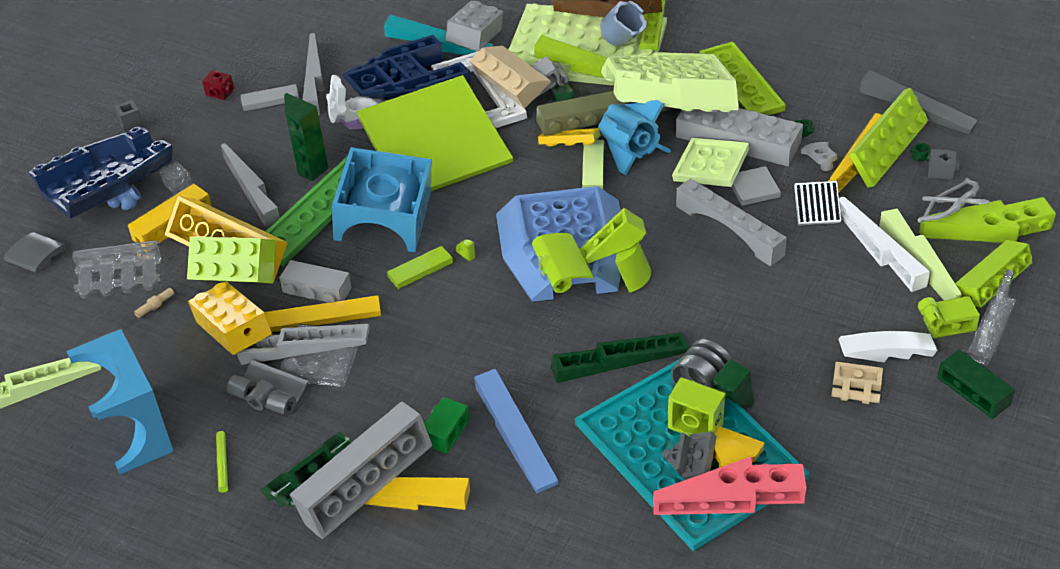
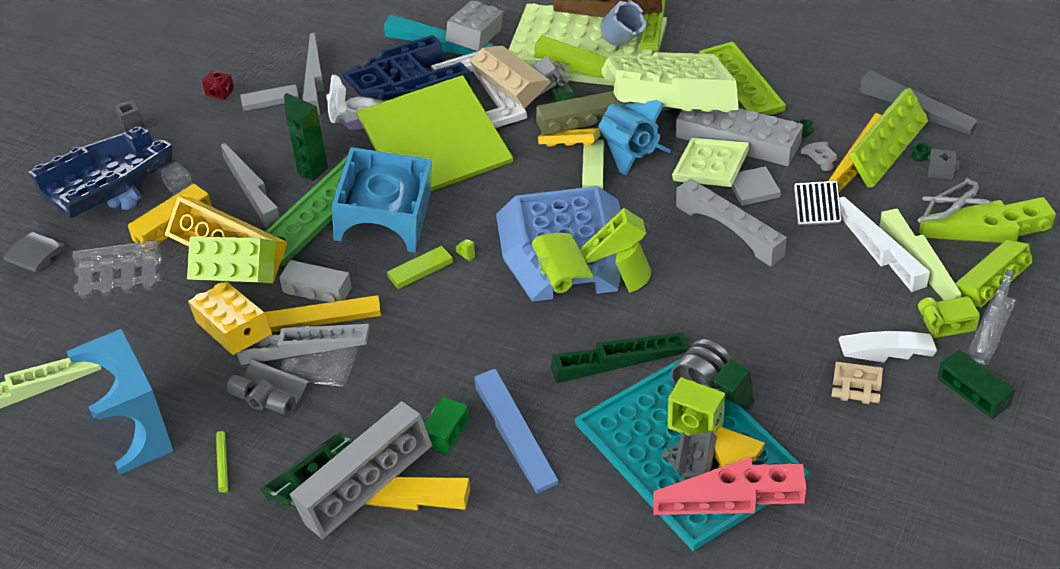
(154, 302): tan bar -> none

